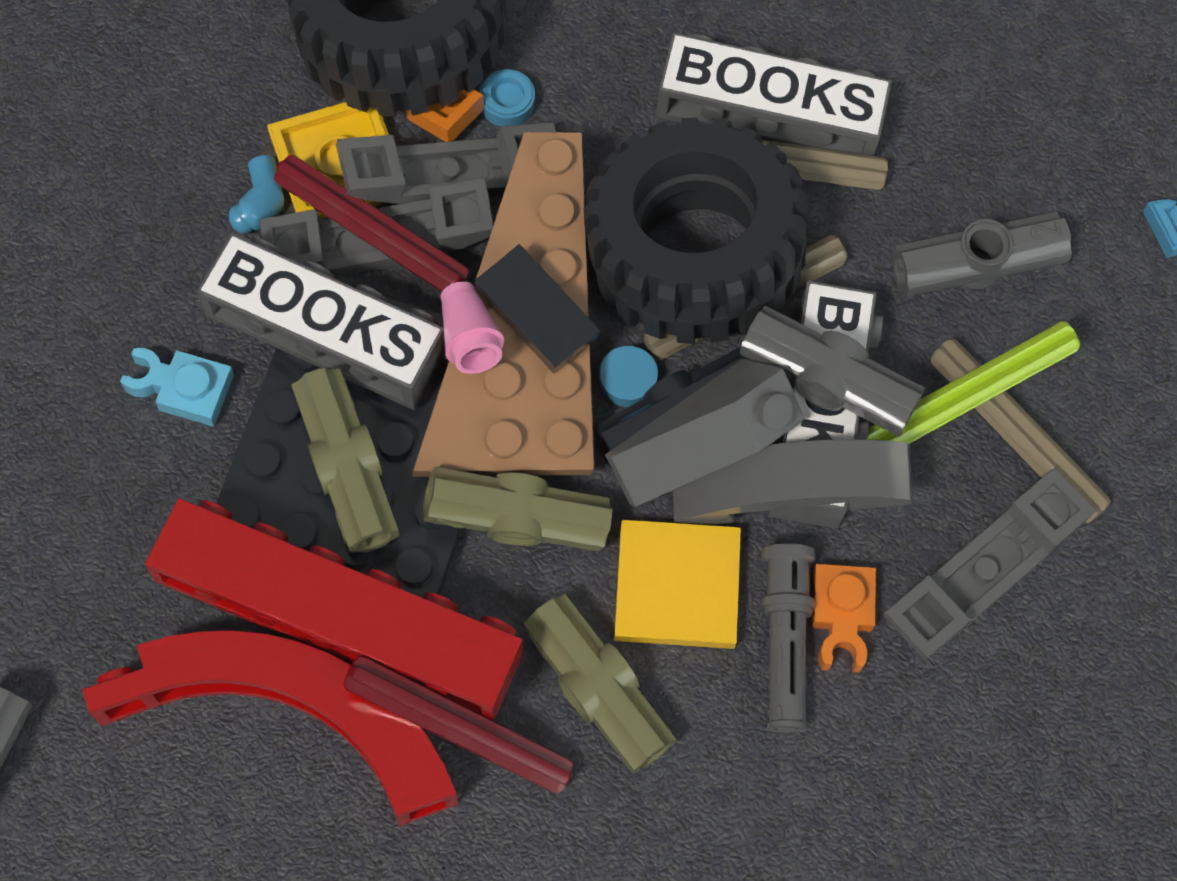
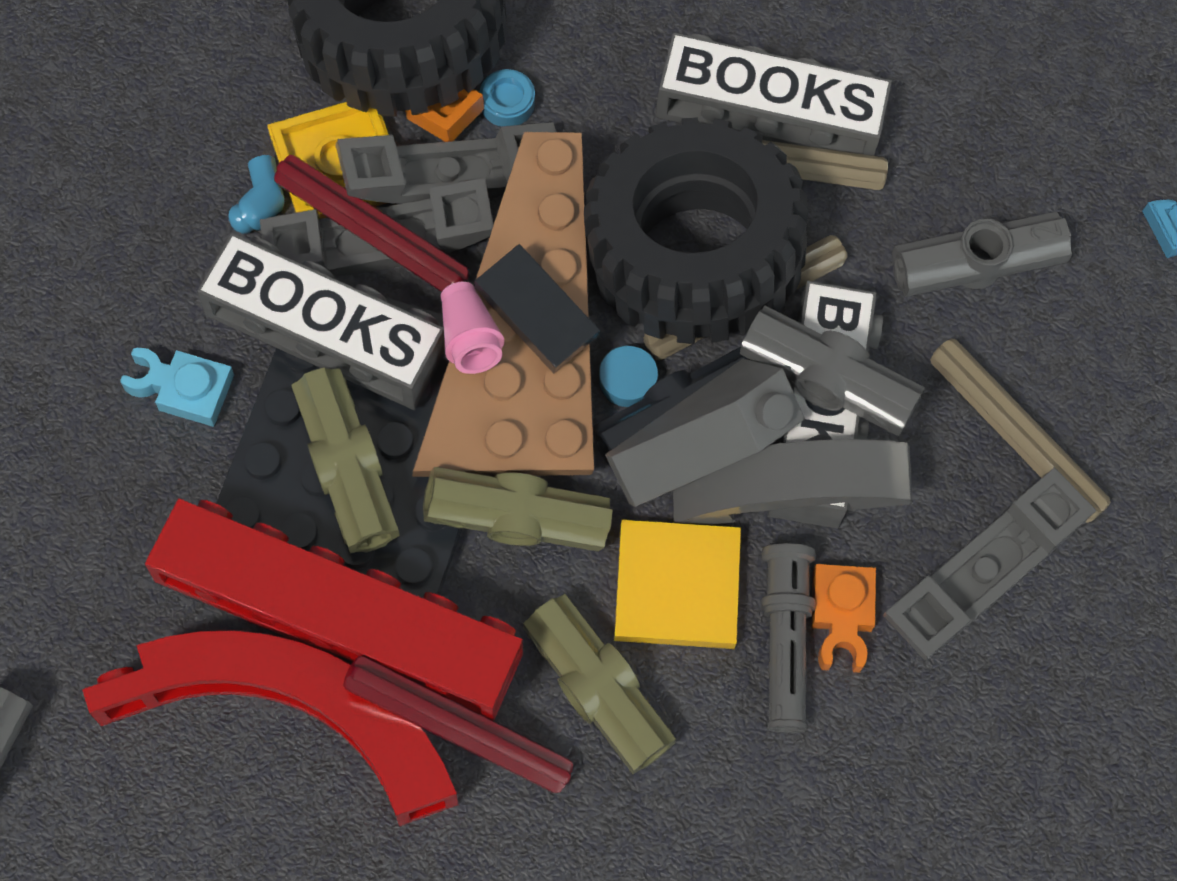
(985, 382): lime axle -> none

